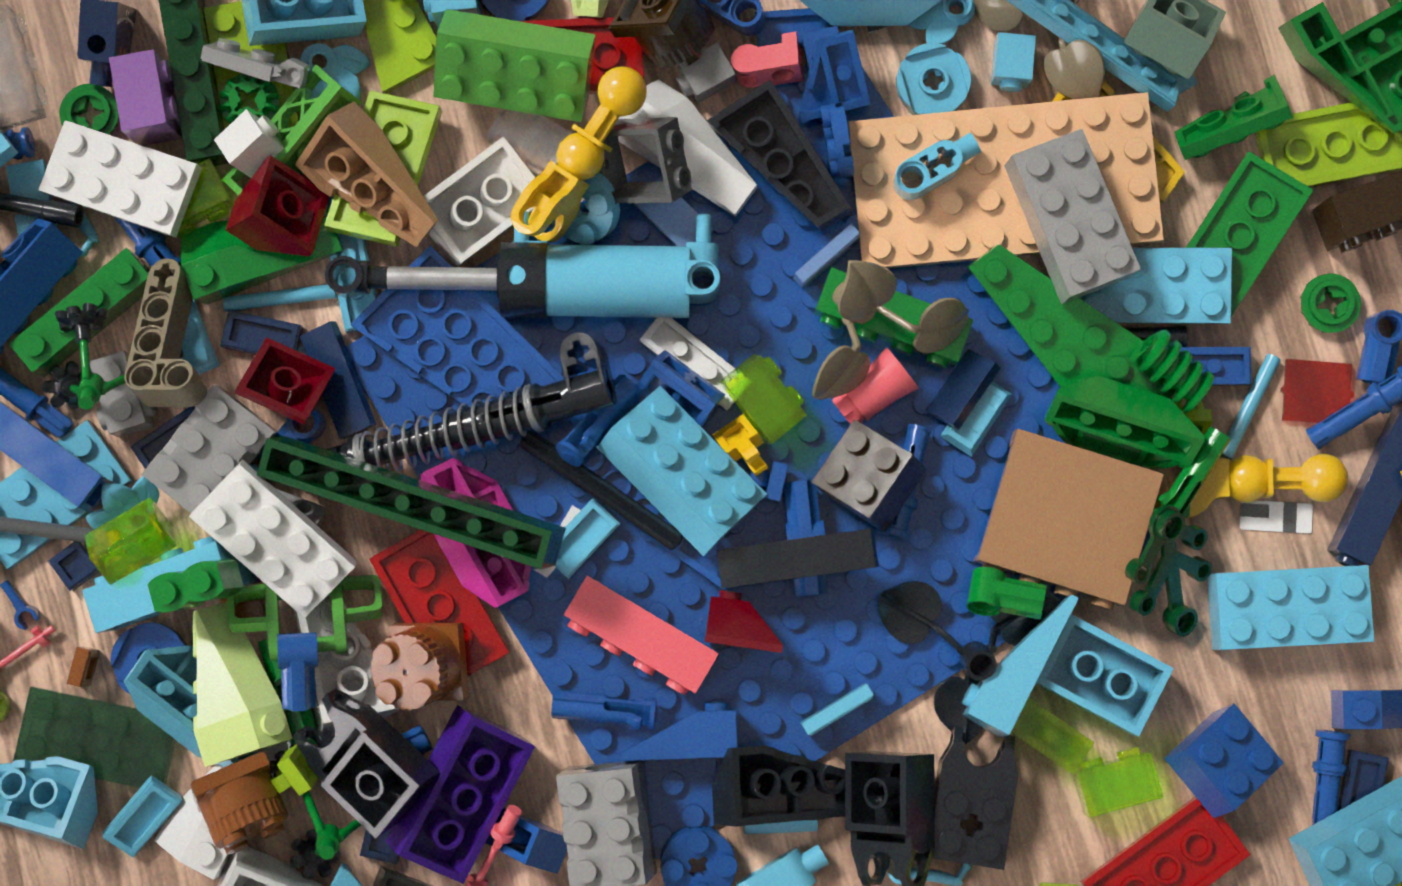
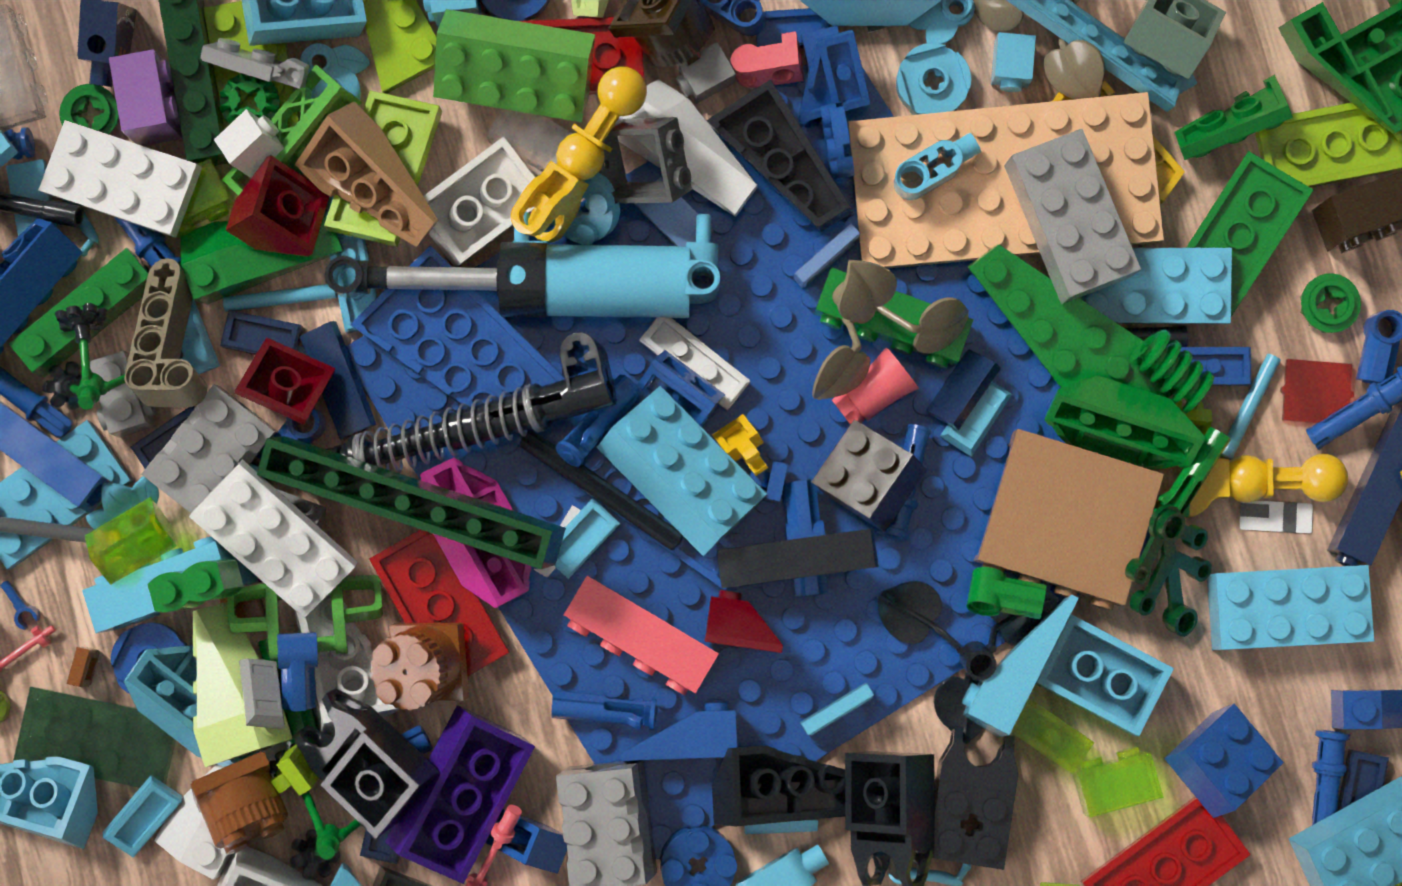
(73, 565): dark blue tile -> none
(261, 693): none -> light grey tile
(763, 397): clear neon green brick -> none

